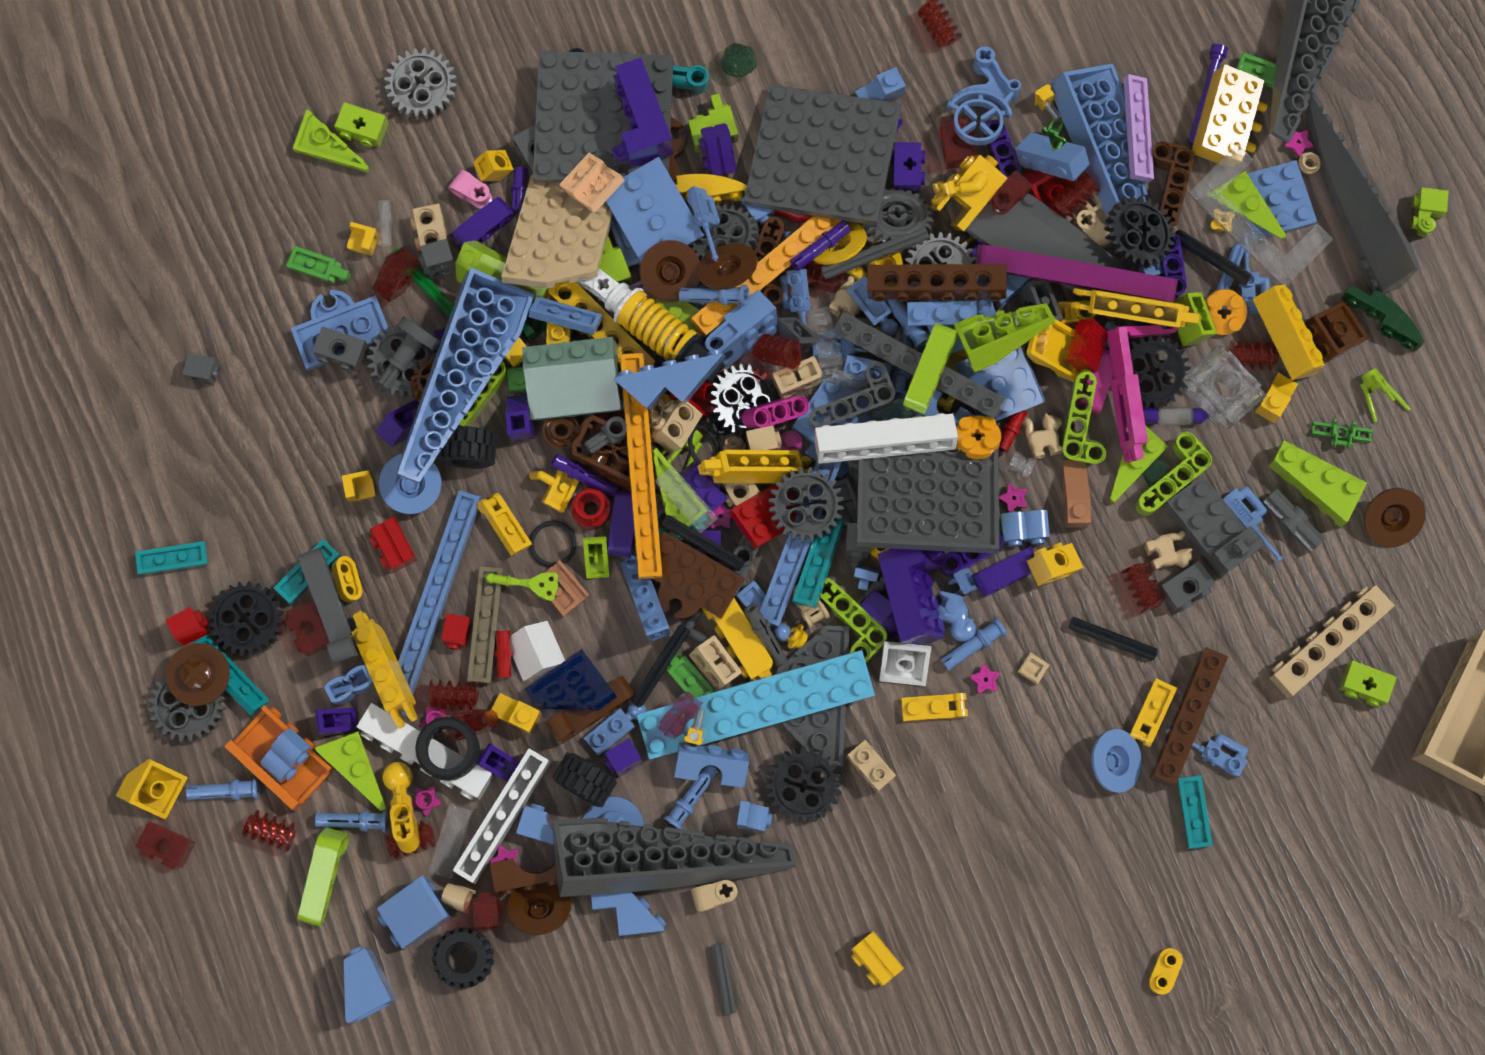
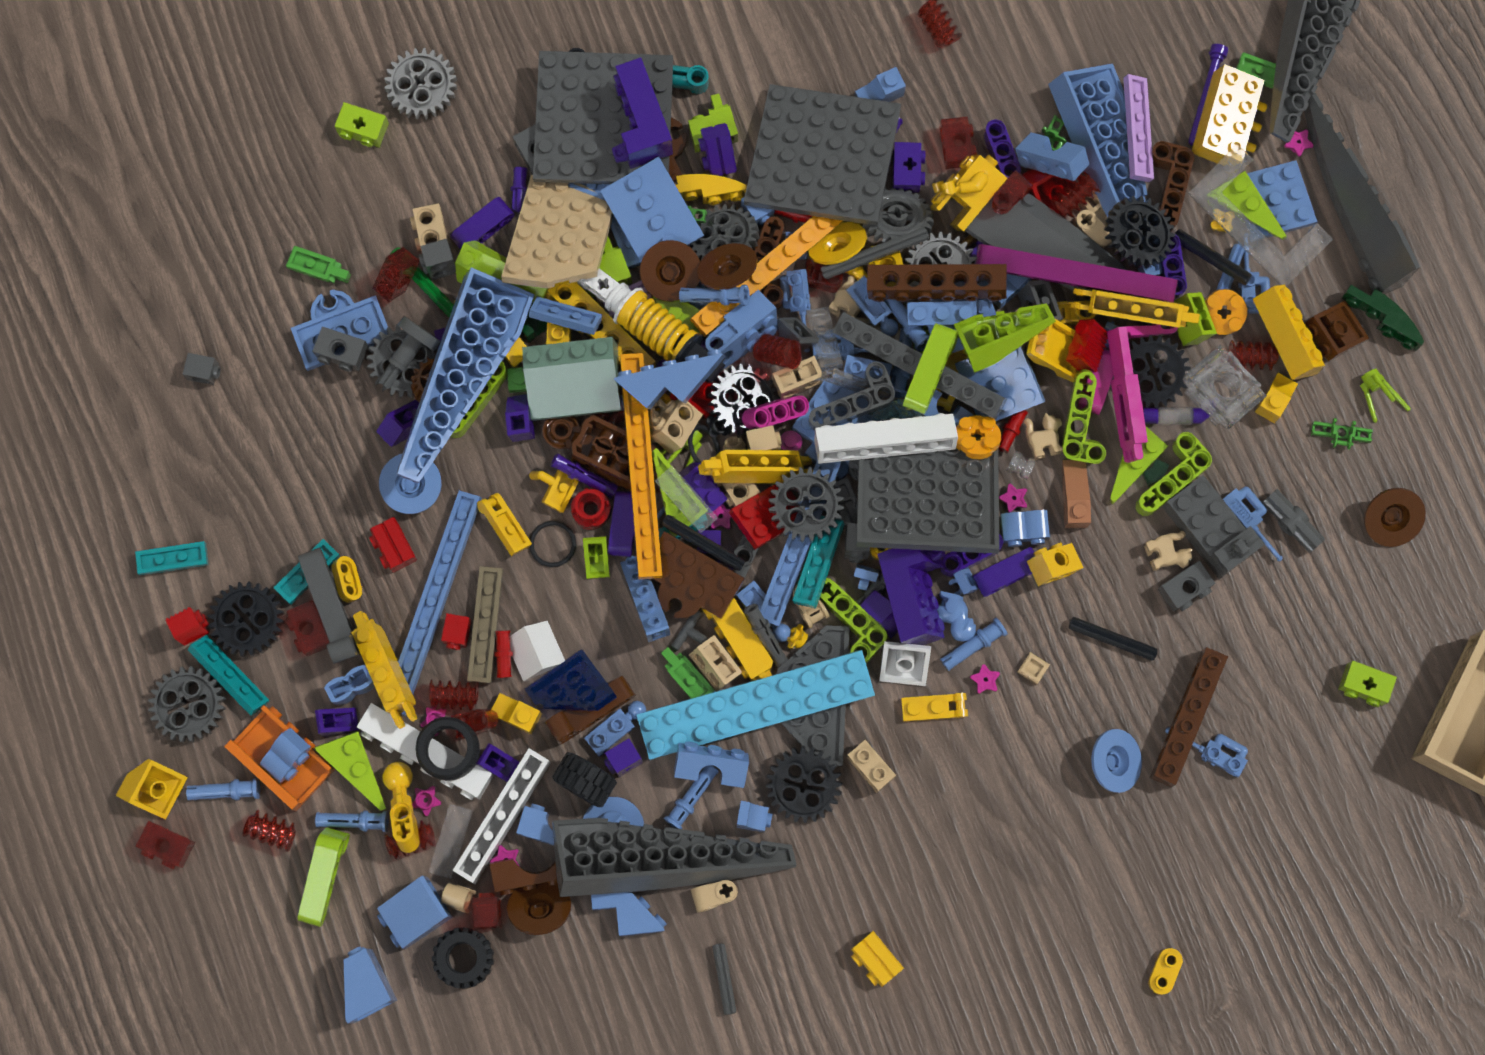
(197, 674): reddish brown hat -> none
(319, 142): lime wing -> none
(358, 486): yellow panel -> none
(362, 239): yellow panel -> none
(385, 223): clear pin -> none
(468, 188): bright pink piece -> none
(469, 448): black tyre -> none
(493, 165): yellow brick -> none
(532, 583): lime piece -> none
(569, 591): nougat plate -> none
(591, 182): light nougat slope -> none
(606, 435): dark grey axle -> none
(660, 665): black axle -> none
(674, 724): clear pink hinge -> none
(696, 731): piece -> none
(704, 213): medium blue piece -> none
(738, 60): clear green hair -> none
(827, 240): dark purple pin -> none
(994, 94): medium blue piece -> none
(1045, 100): yellow piece -> none
(1143, 587): clear red piece -> none
(1153, 711): yellow plate -> none
(1194, 812): teal plate -> none
(1311, 157): tan plate -> none
(1319, 481): lime wedge -> none
(1377, 605): tan brick -> none
(1428, 205): lime brick -> none

